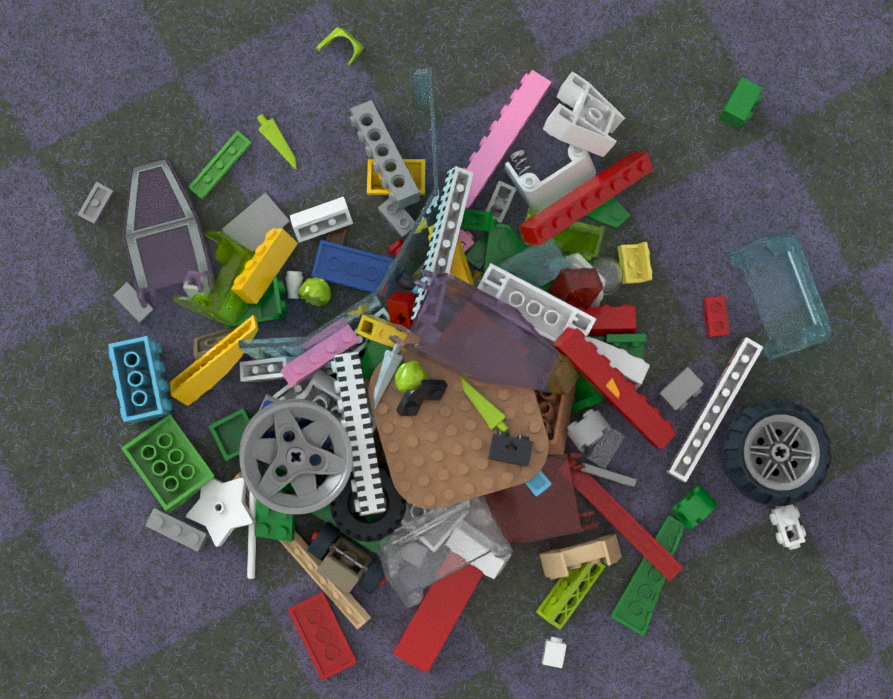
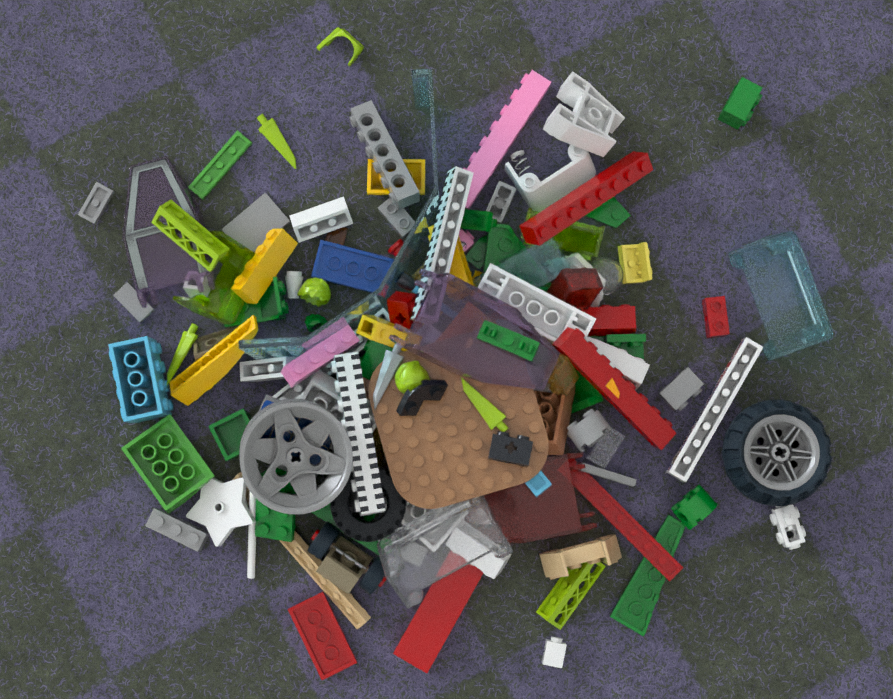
(186, 342): none -> lime bar
(191, 231): none -> lime fence
(314, 320): none -> green piece
(508, 340): none -> green plate

